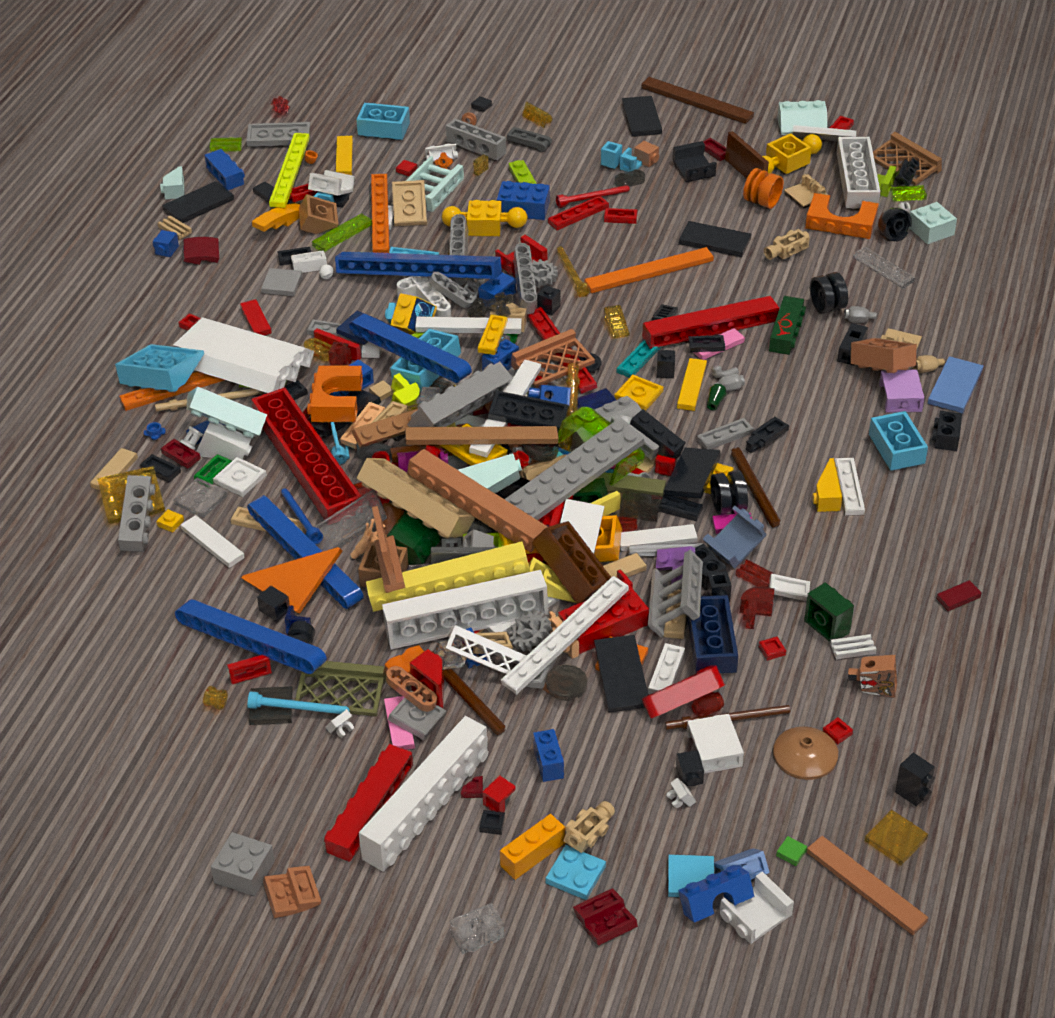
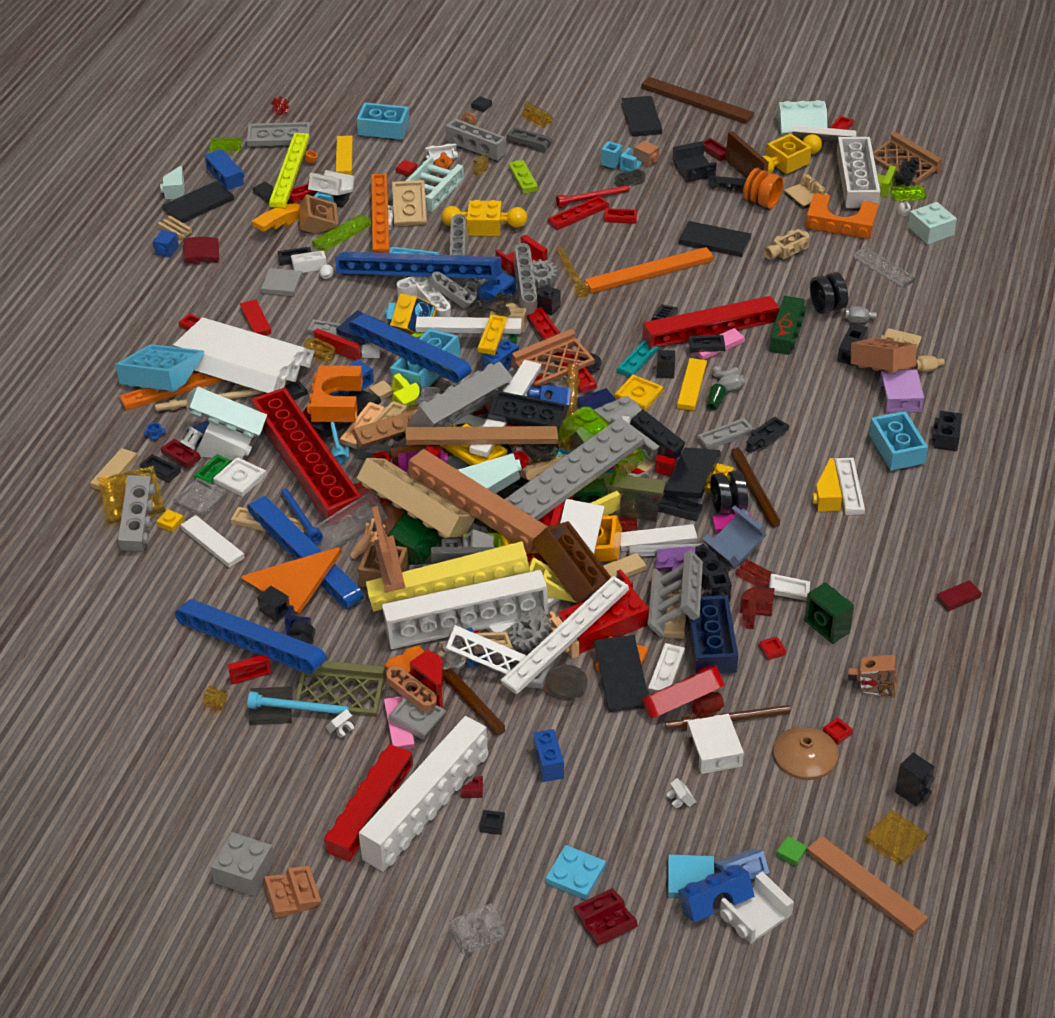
(339, 354): clear red window -> none
(496, 794): red panel -> none
(530, 197): blue brick -> none
(532, 846): light orange brick -> none
(588, 826): tan brick -> none
(615, 320): clear yellow slope -> none
(690, 768): black brick -> none
(728, 182): none -> black hinge
(850, 646): white tile -> none
(894, 224): black cylinder -> none
(955, 384): medium blue tile -> none

